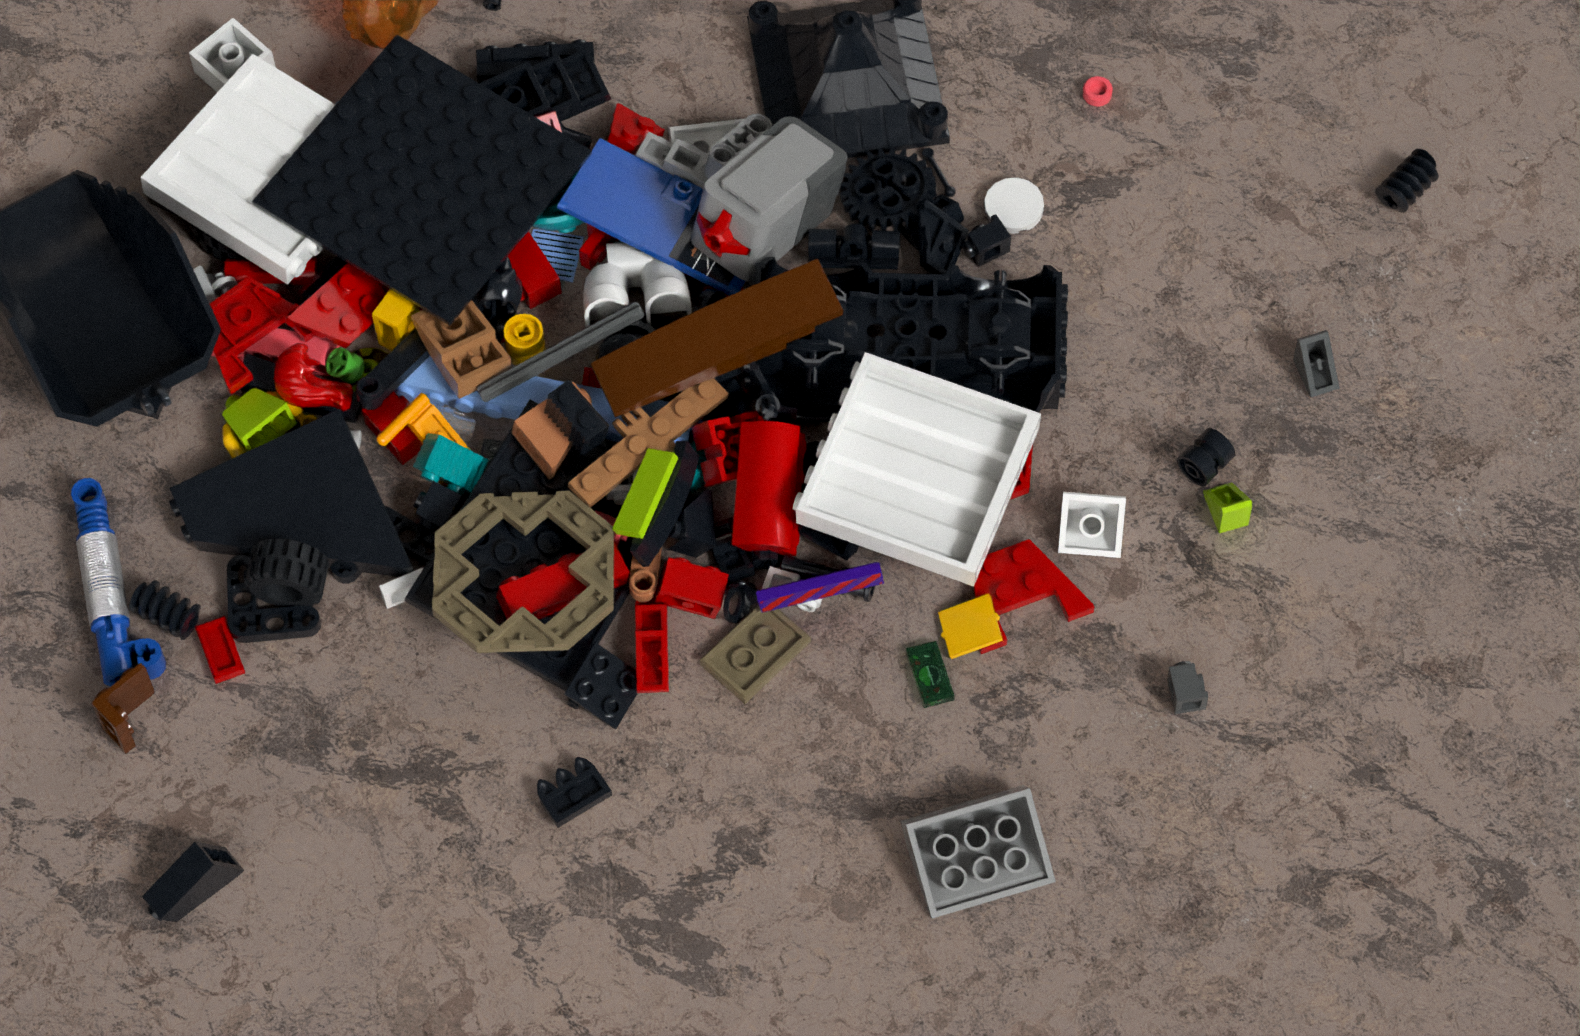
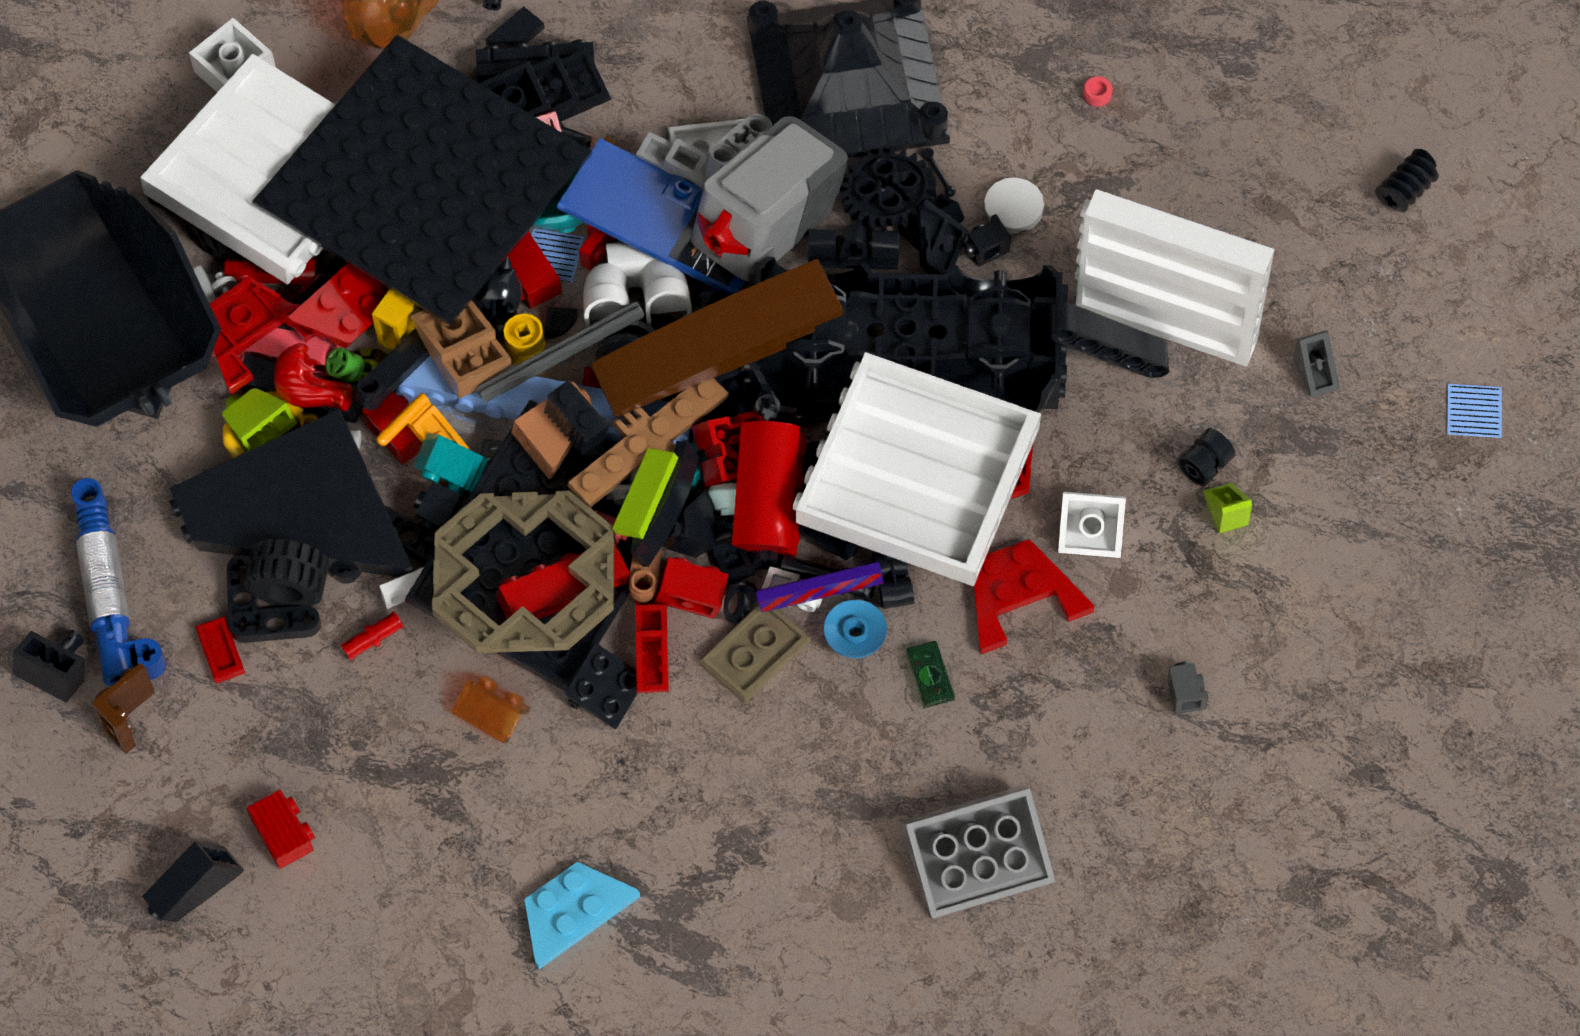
(51, 665): none -> black brick
(165, 610): black piece -> none
(280, 829): none -> red brick
(372, 635): none -> red pin
(490, 708): none -> clear orange bracket
(517, 29): none -> black tile
(559, 321): none -> black tile
(573, 793): black plate -> none
(573, 908): none -> medium azure wing
(630, 129): red wing -> none
(723, 497): none -> light aqua cone
(857, 616): none -> dark azure dish
(897, 588): none -> black beam
(970, 626): yellow piece -> none
(1108, 340): none -> black beam
(1171, 277): none -> white panel
(1474, 410): none -> light blue sticker

